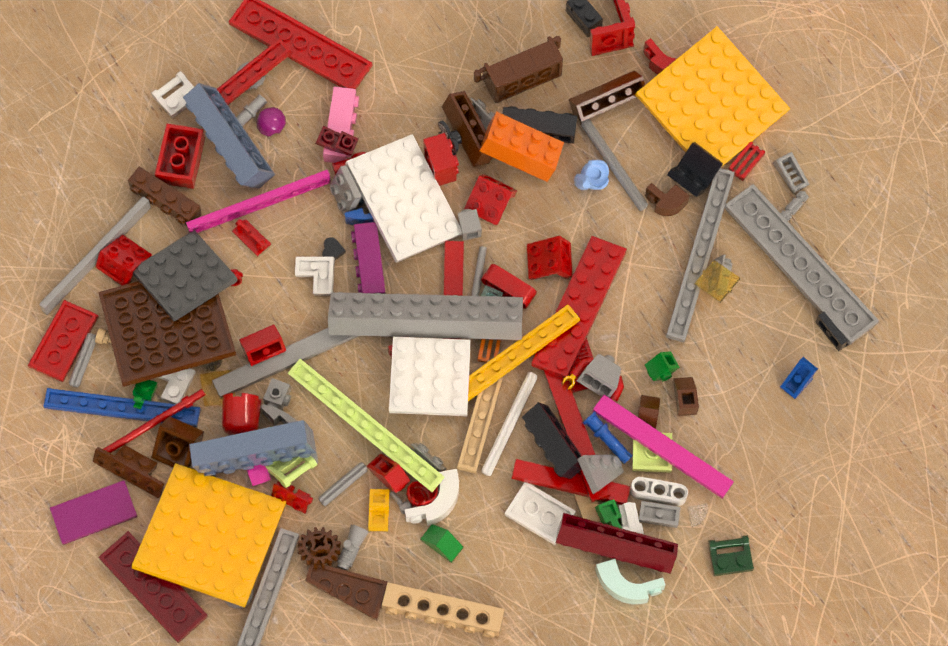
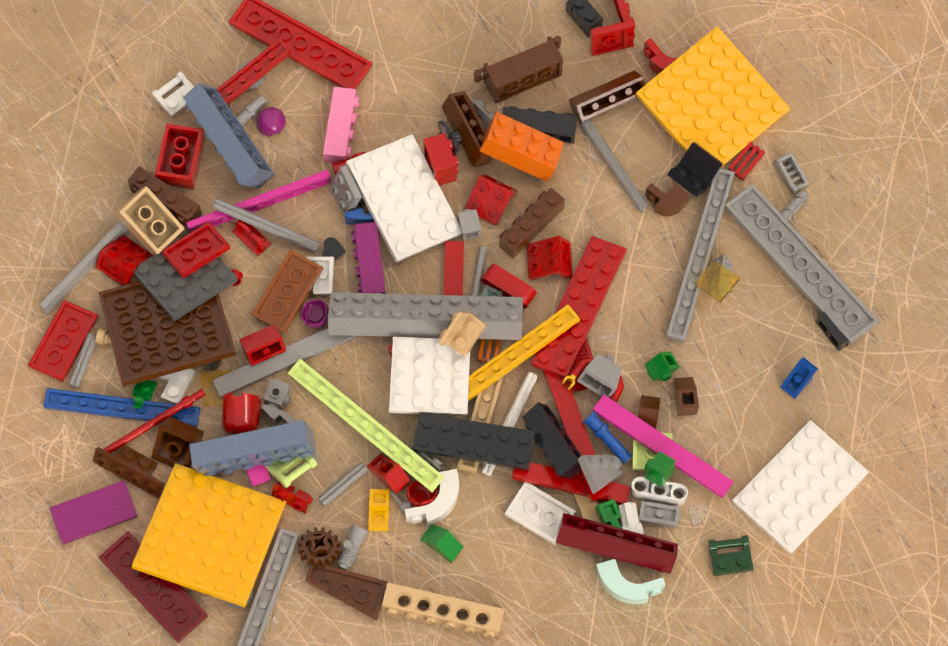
(149, 220): none -> tan brick
(195, 250): none -> red tile
(265, 225): none -> light grey axle
(287, 291): none -> dark orange plate
(315, 313): none -> magenta hair
(337, 142): dark red slope -> none
(462, 332): none -> tan bracket
(473, 441): none -> black plate
(532, 222): none -> reddish brown brick
(592, 176): light blue hair -> none
(659, 469): none -> green brick
(800, 487): none -> white plate

